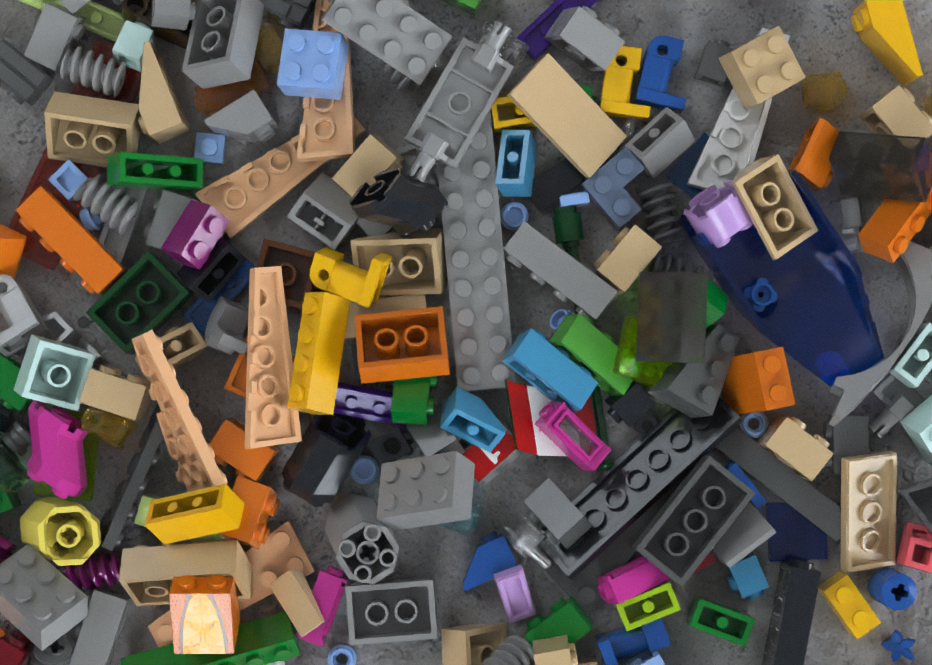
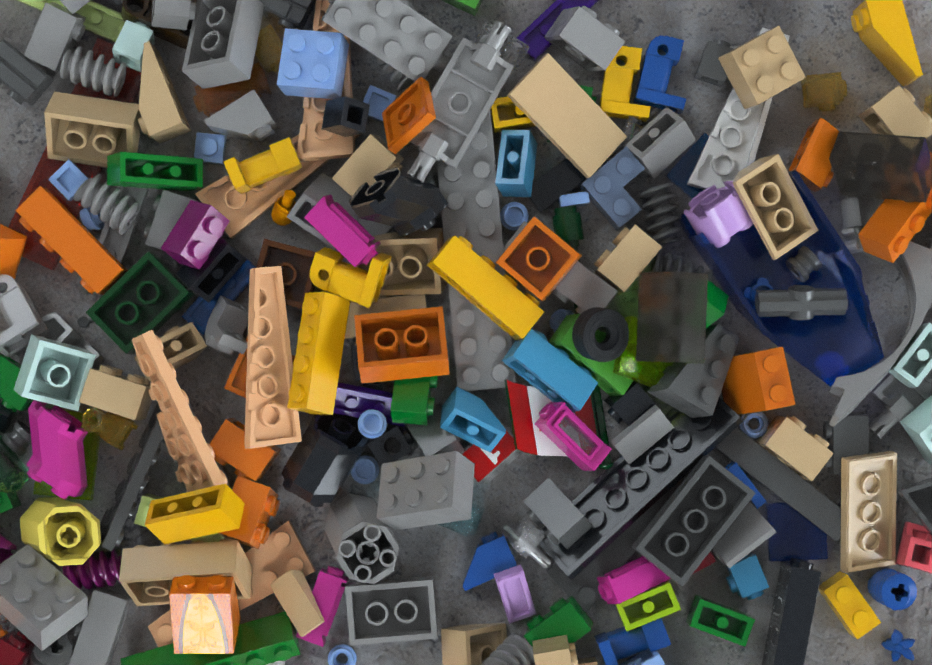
(263, 167): none -> yellow piece
(283, 207): none -> light orange cylinder
(342, 231): none -> dark pink window
(345, 116): none -> black brick
(372, 424): none -> light blue plate
(378, 101): none -> light blue plate
(408, 115): none -> orange tile
(485, 287): none -> yellow brick
(539, 258): none -> orange brick
(616, 334): none -> black tyre
(642, 434): none -> light grey tile
(801, 302): none -> dark grey piece
(803, 264): none -> dark grey wheel

